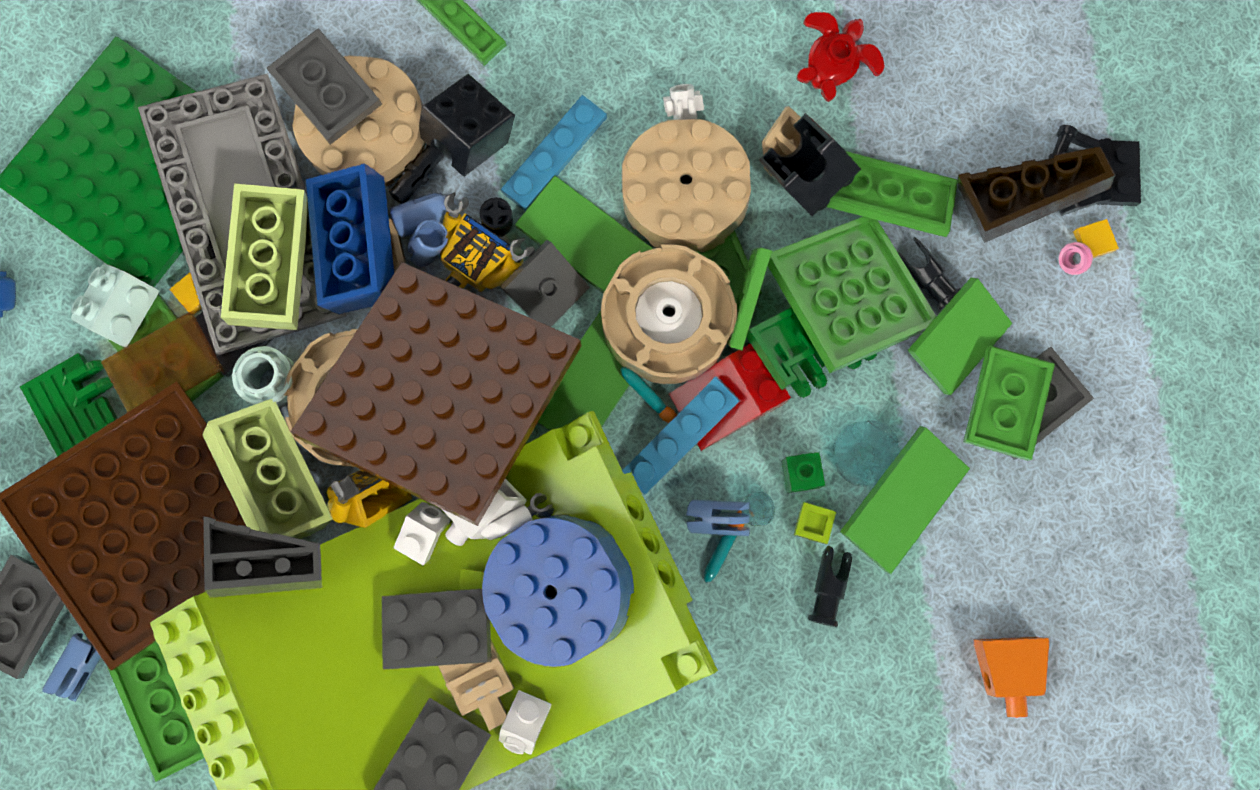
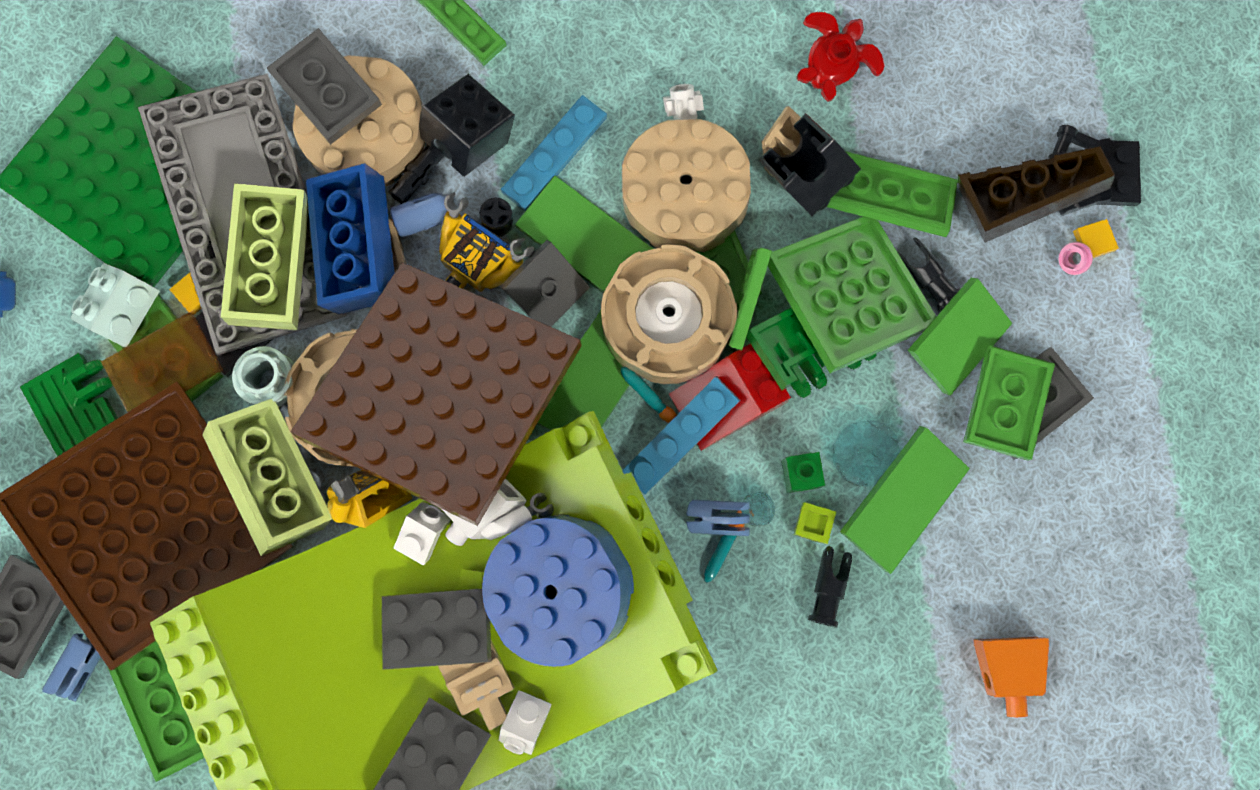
(256, 561): dark grey wedge -> none
(427, 242): medium blue arm -> none

